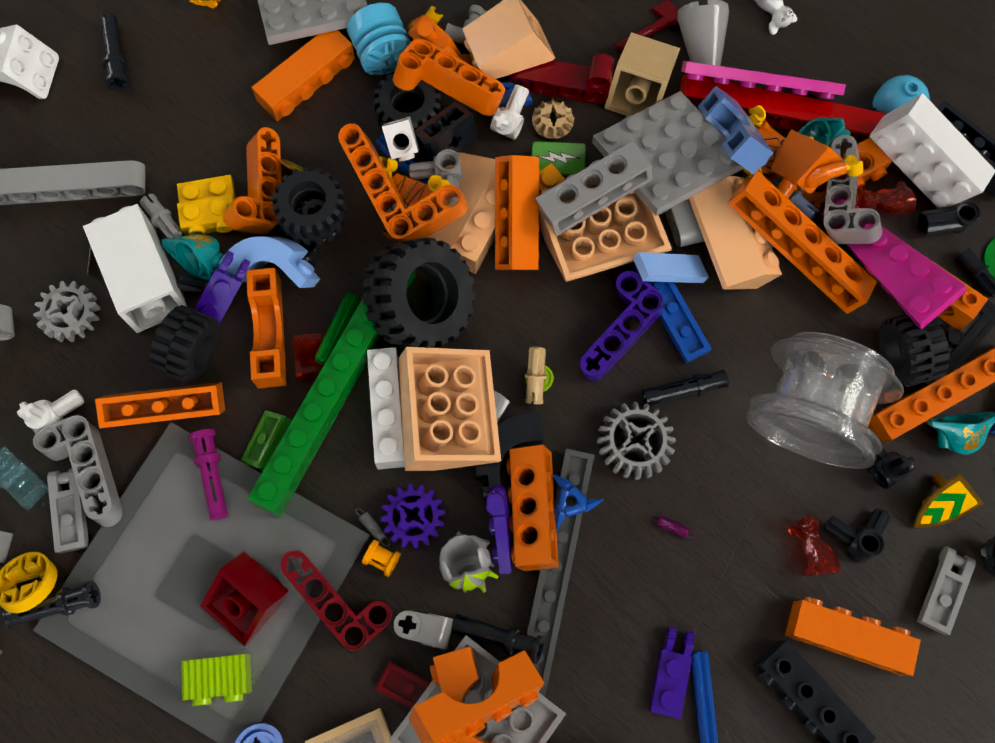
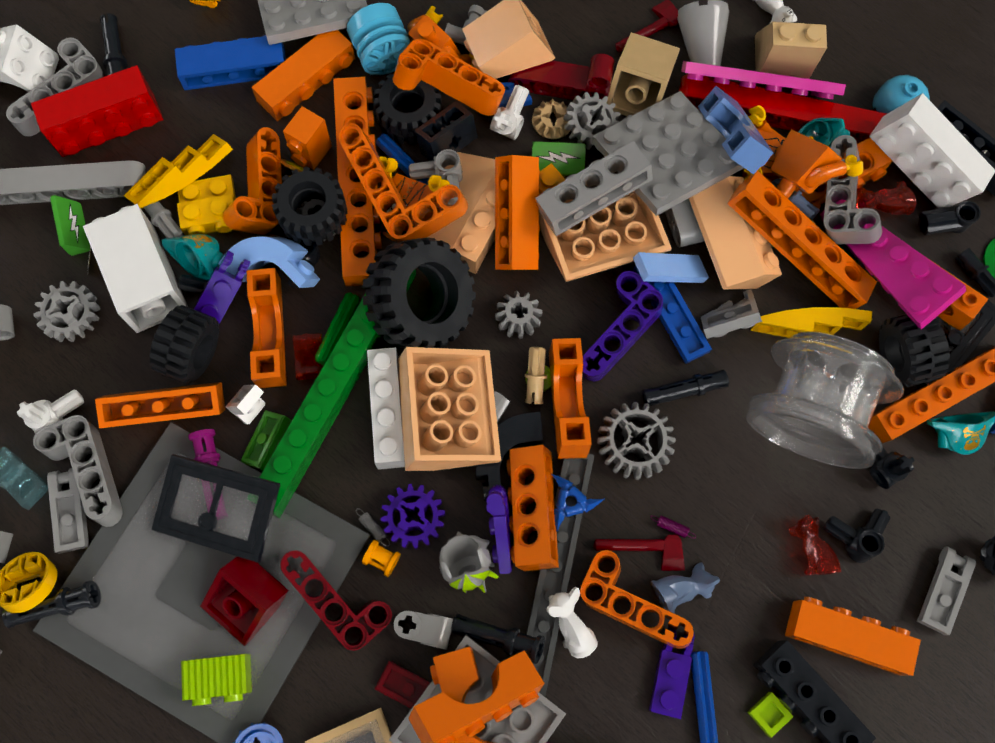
(69, 225): none -> bright green slope
(79, 69): none -> light grey beam
(97, 111): none -> red brick
(172, 176): none -> yellow slope
(216, 507): none -> black door
(227, 62): none -> blue brick
(246, 403): none -> white bracket
(307, 138): none -> orange brick
(348, 94): none -> orange brick
(405, 127): white brick -> none
(509, 319): none -> light grey gear
(570, 420): none -> orange arch
(578, 638): none -> white animal
(581, 112): none -> light grey gear
(638, 608): none -> orange beam
(670, 546): none -> dark red piece
(679, 589): none -> sand blue animal
(731, 317): none -> light grey wing
(770, 714): none -> lime tile
(790, 48): none -> tan slope
(812, 319): none -> yellow slope
(947, 503): shield -> none

